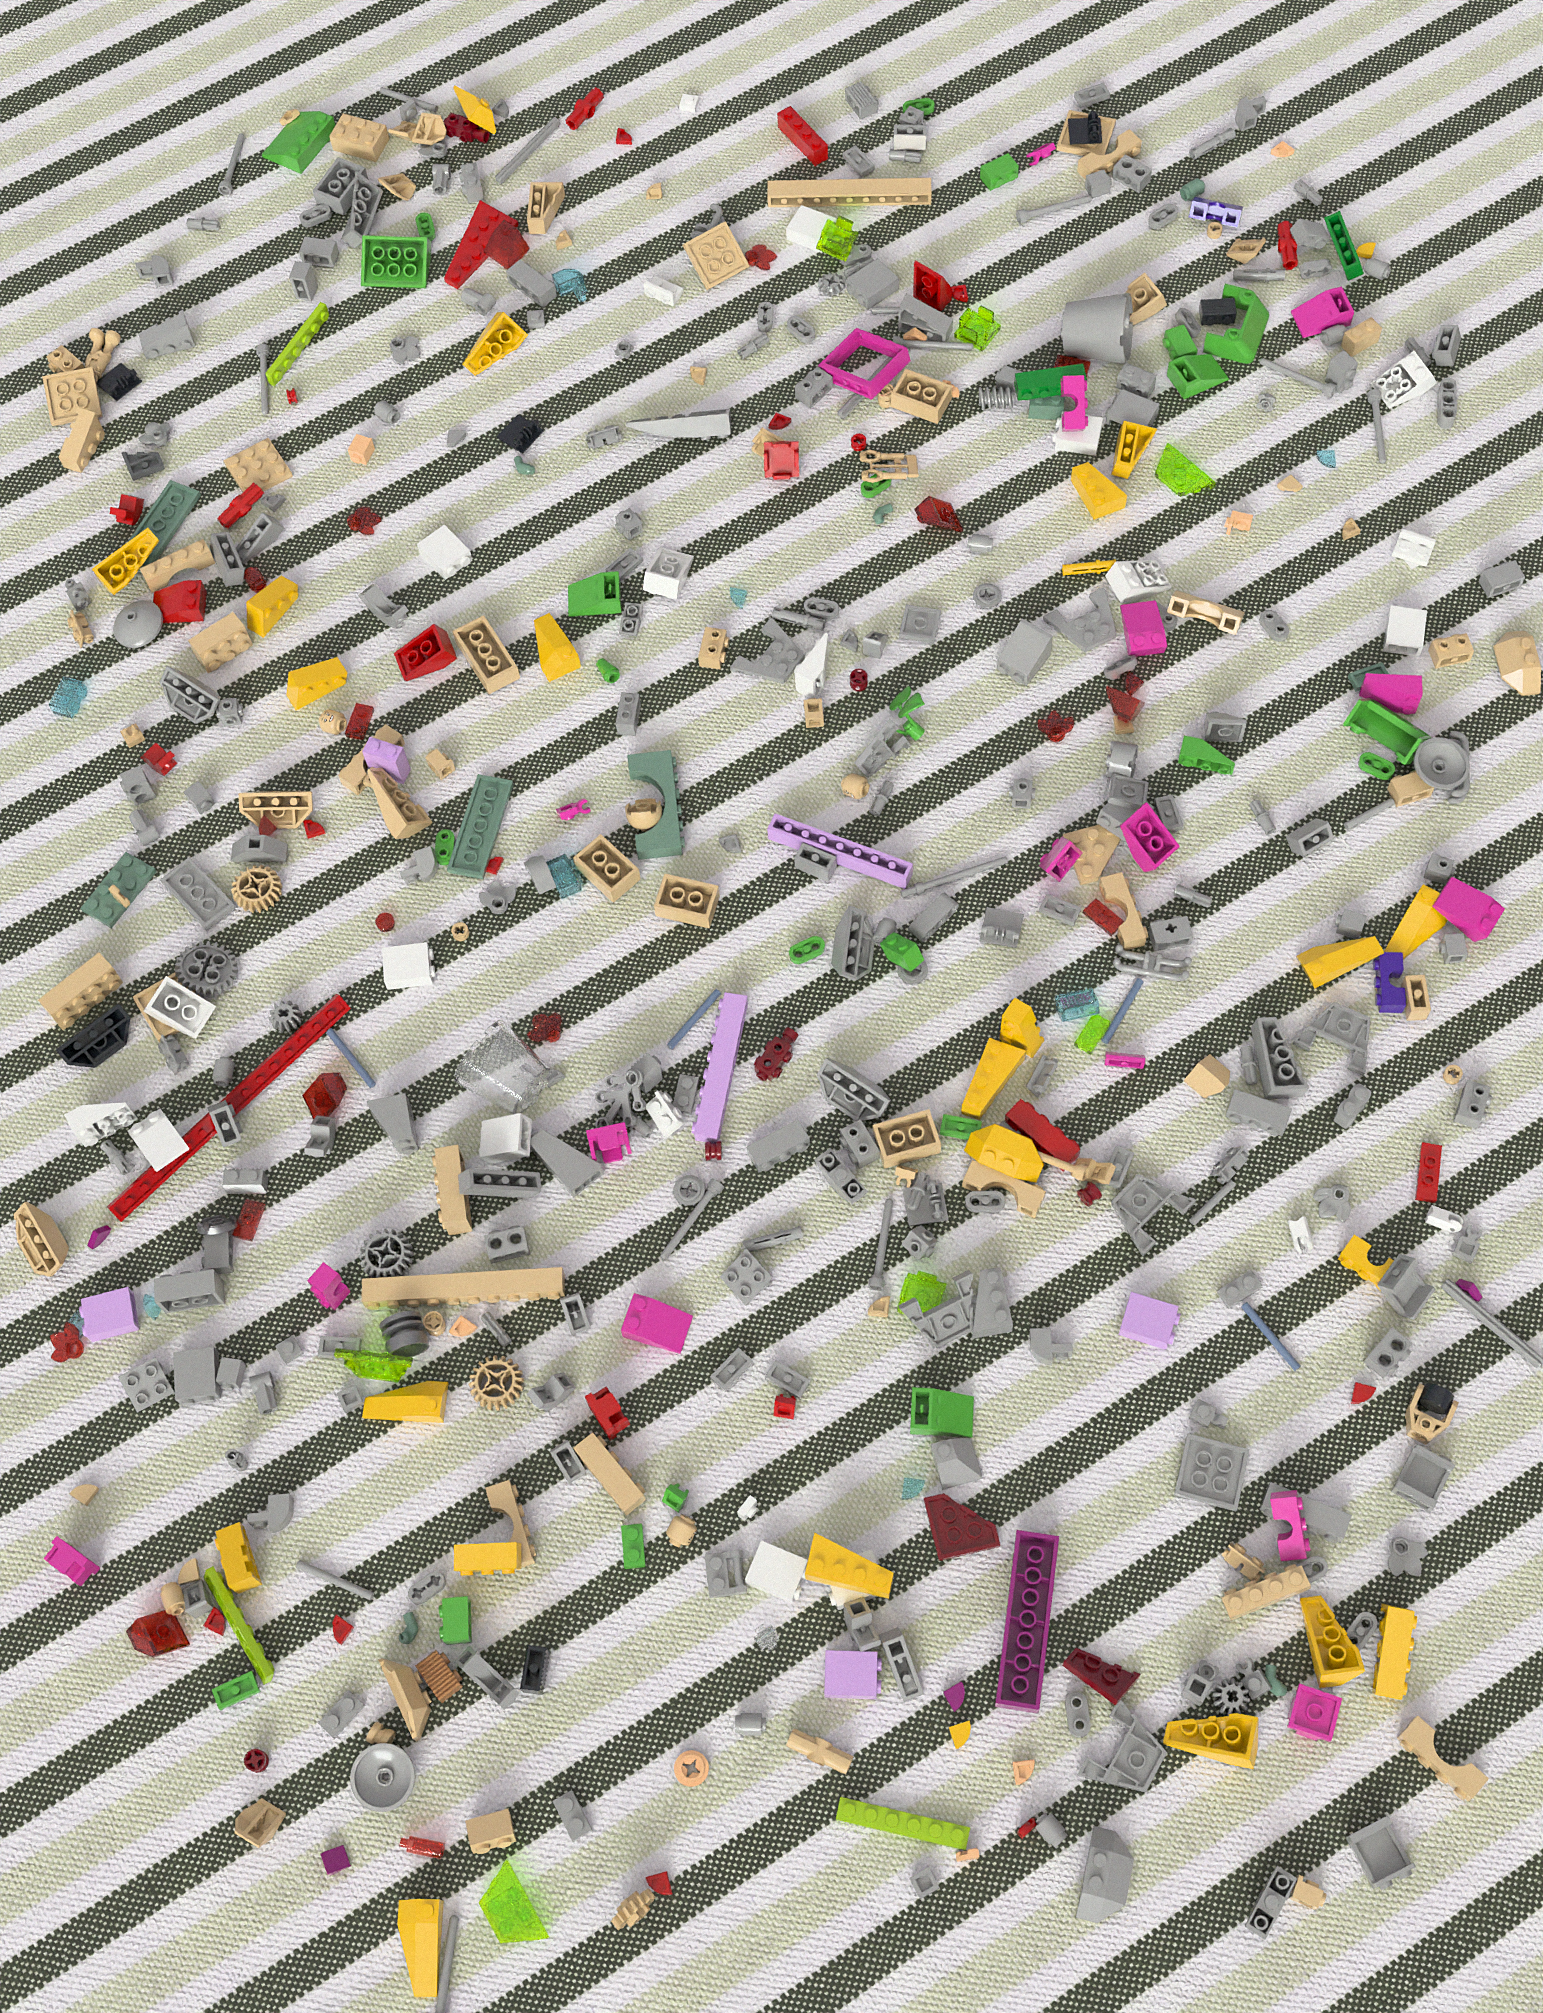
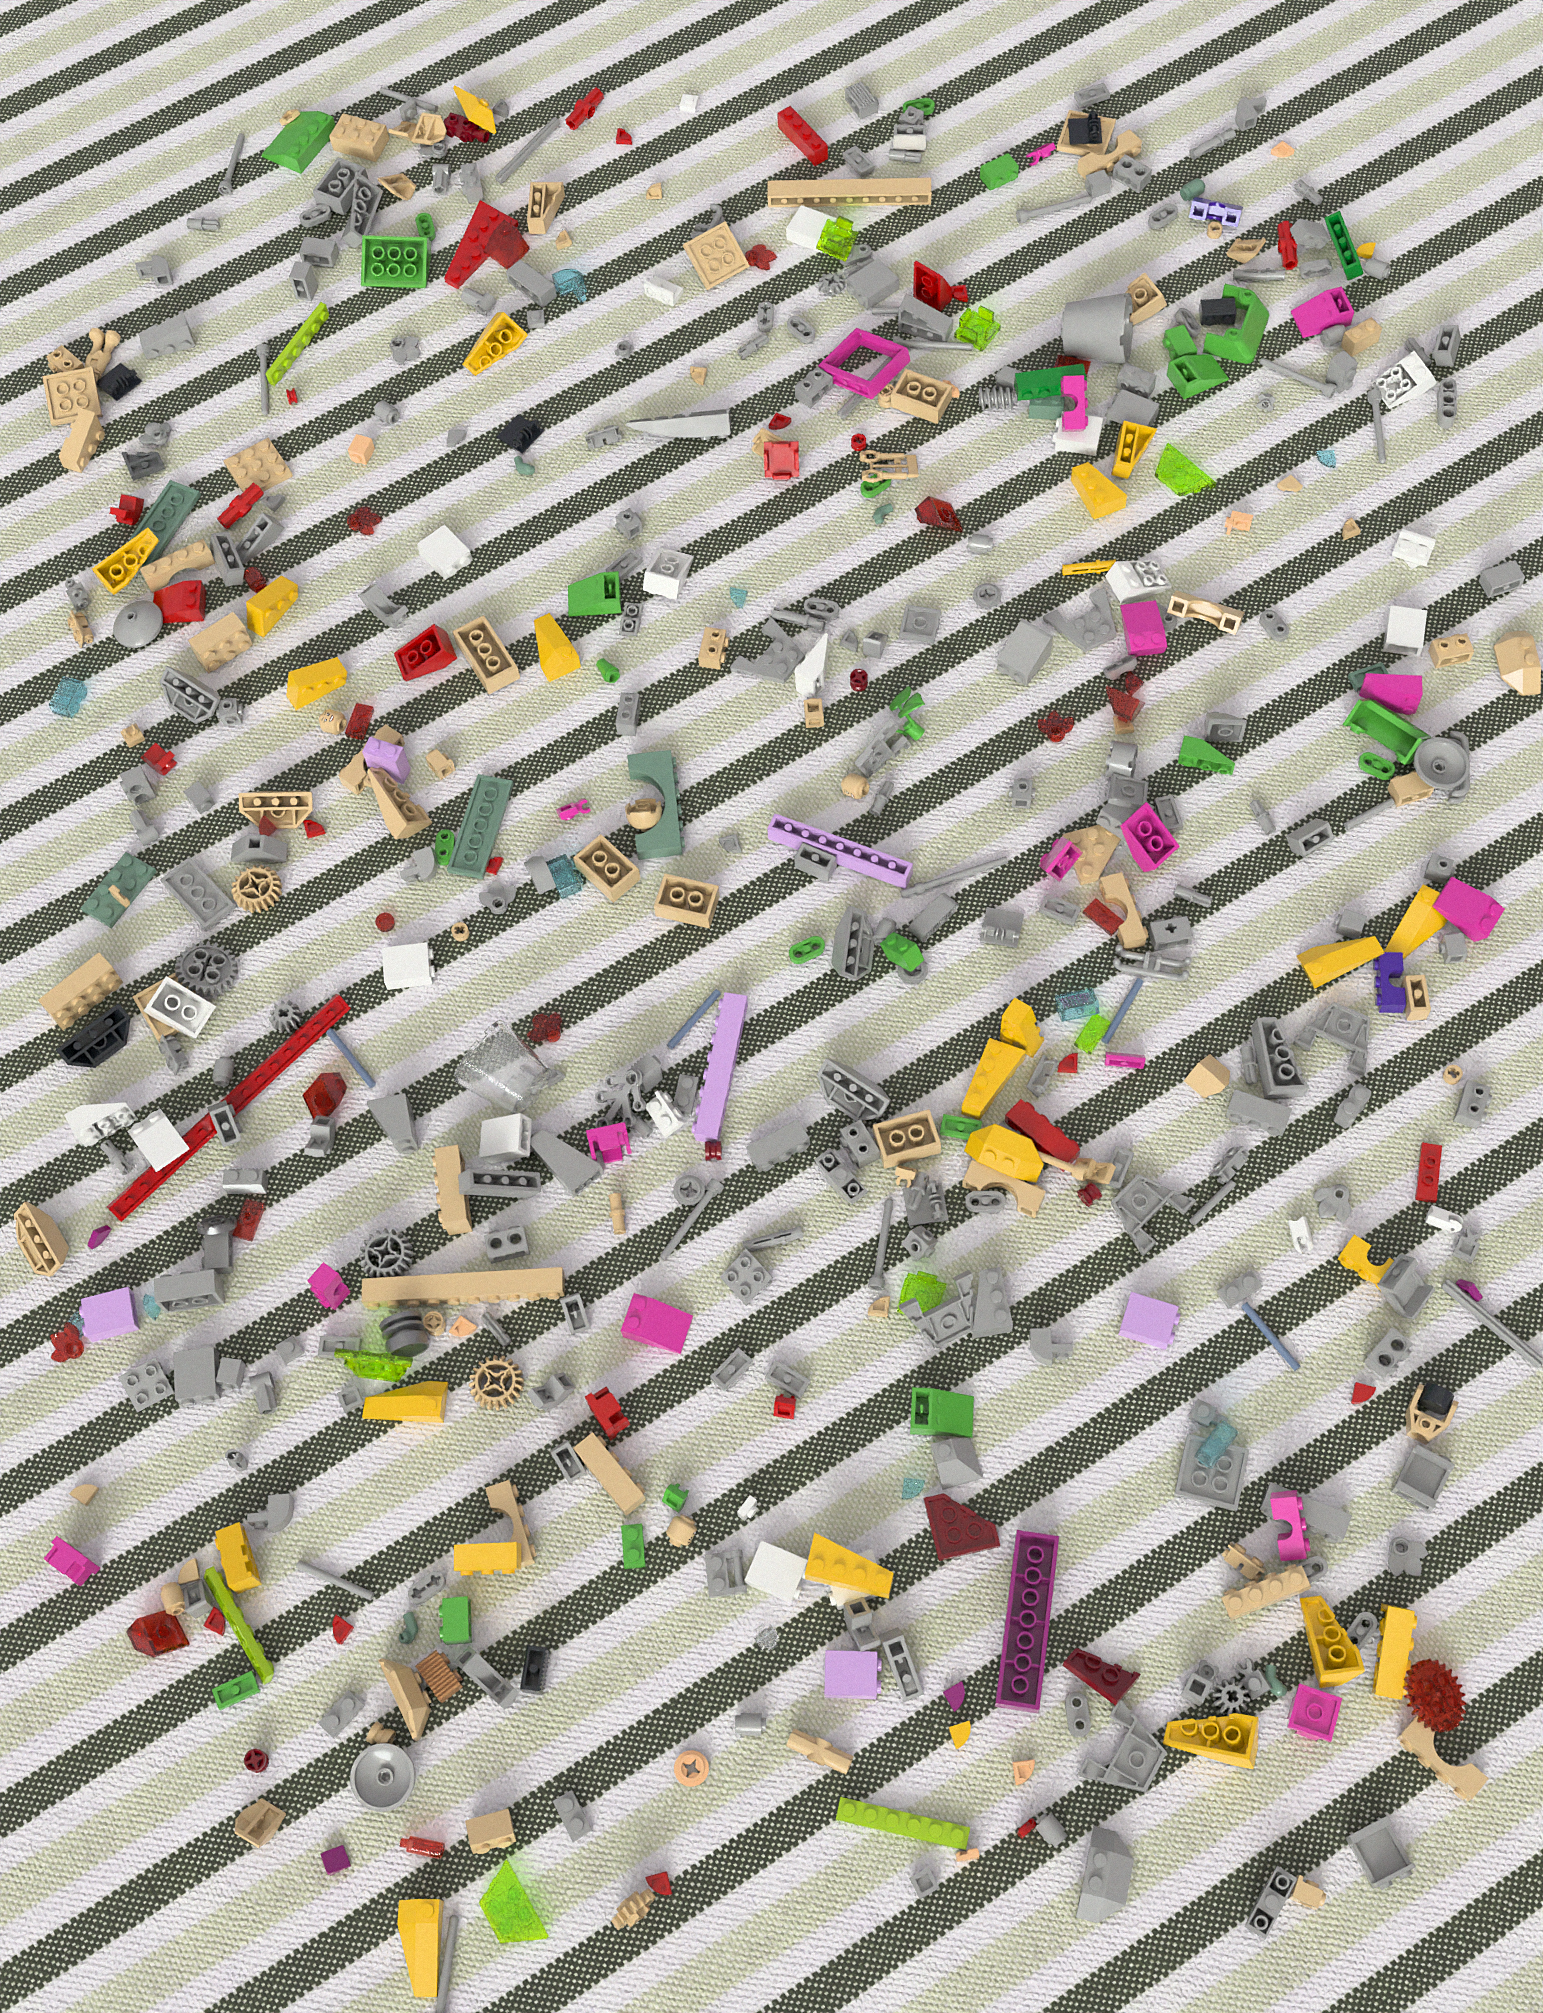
(617, 1213): none -> tan pin
(775, 1057): dark red brick -> none
(915, 334): light nougat tile -> none
(1068, 1064): none -> red tile
(1216, 1444): none -> clear light blue brick
(1434, 1695): none -> clear red gear

